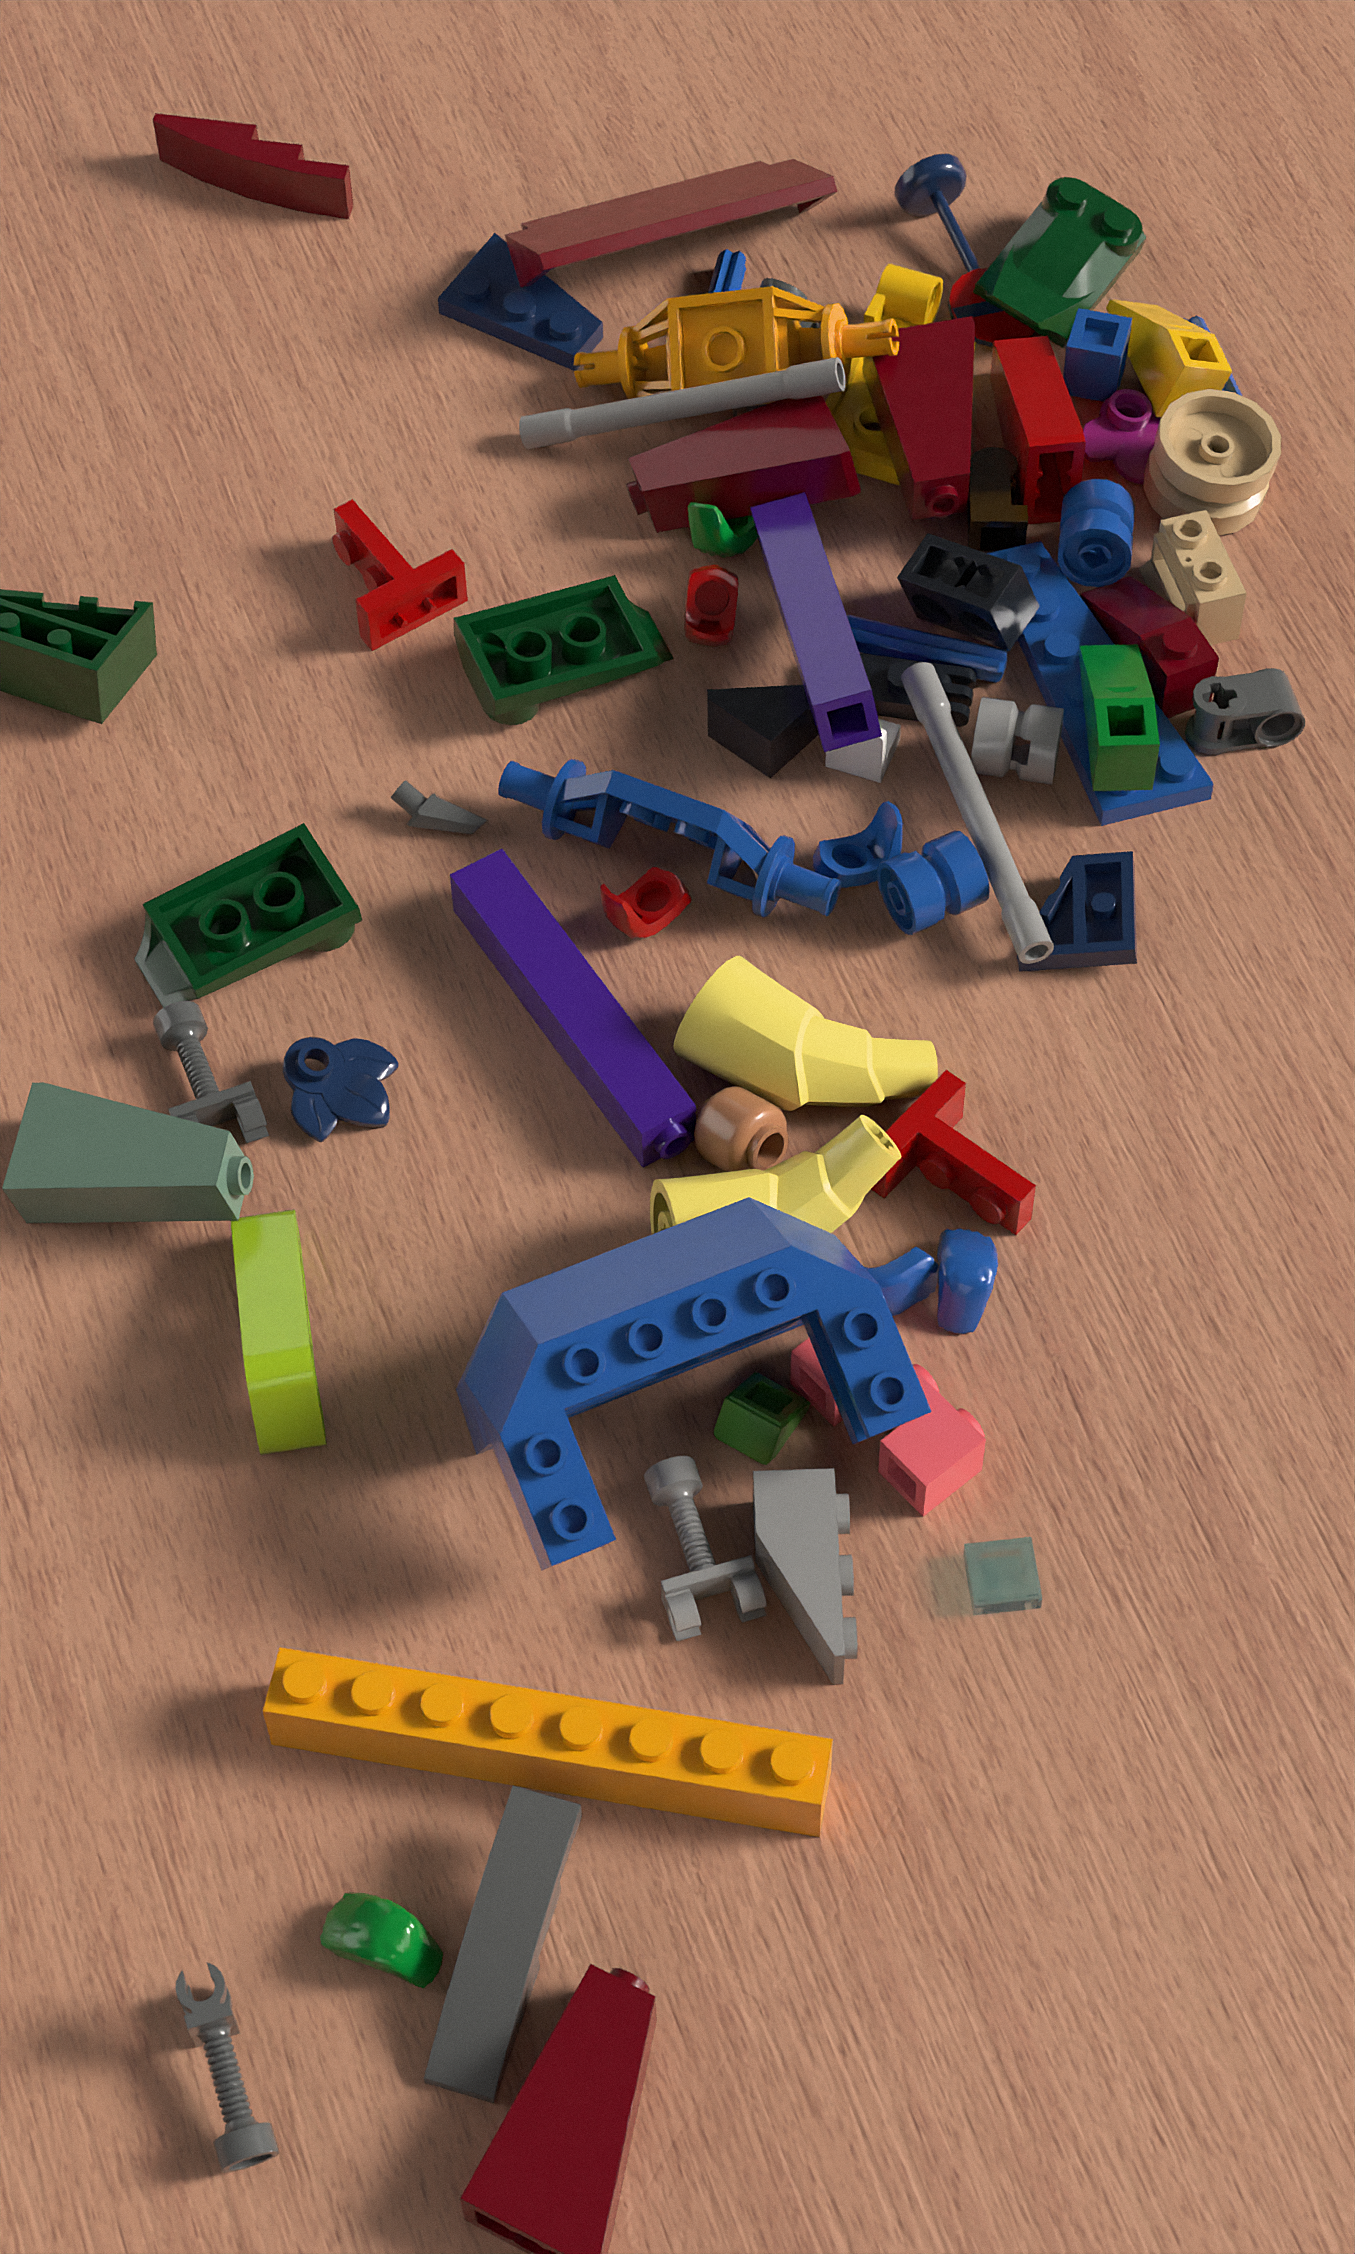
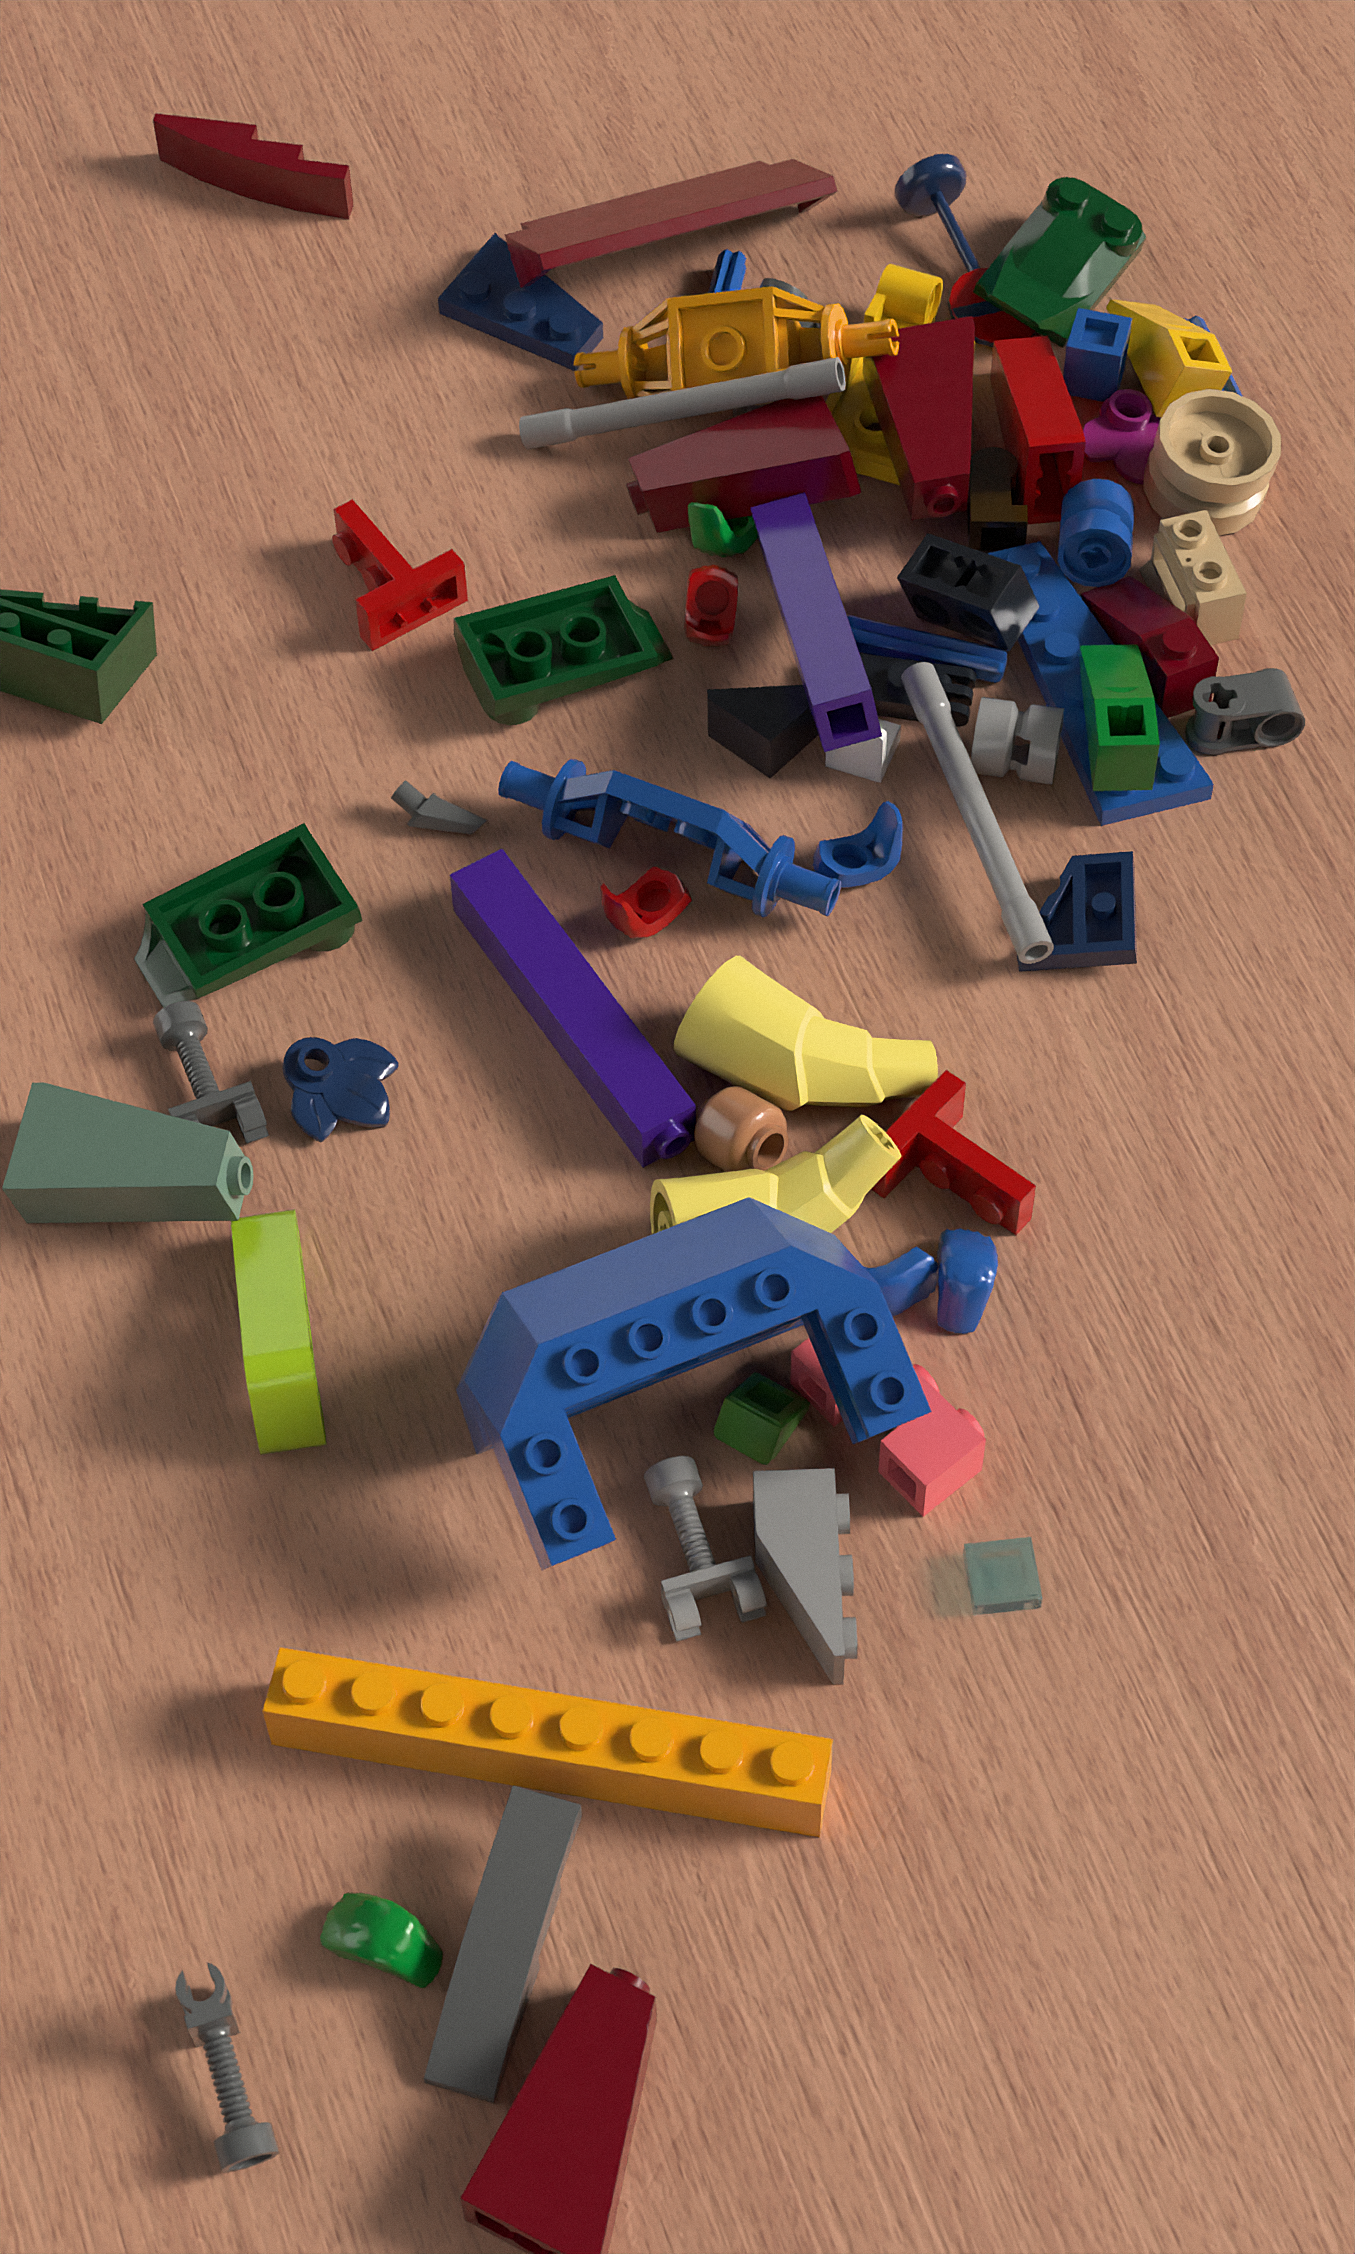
(940, 879): blue wheel -> none

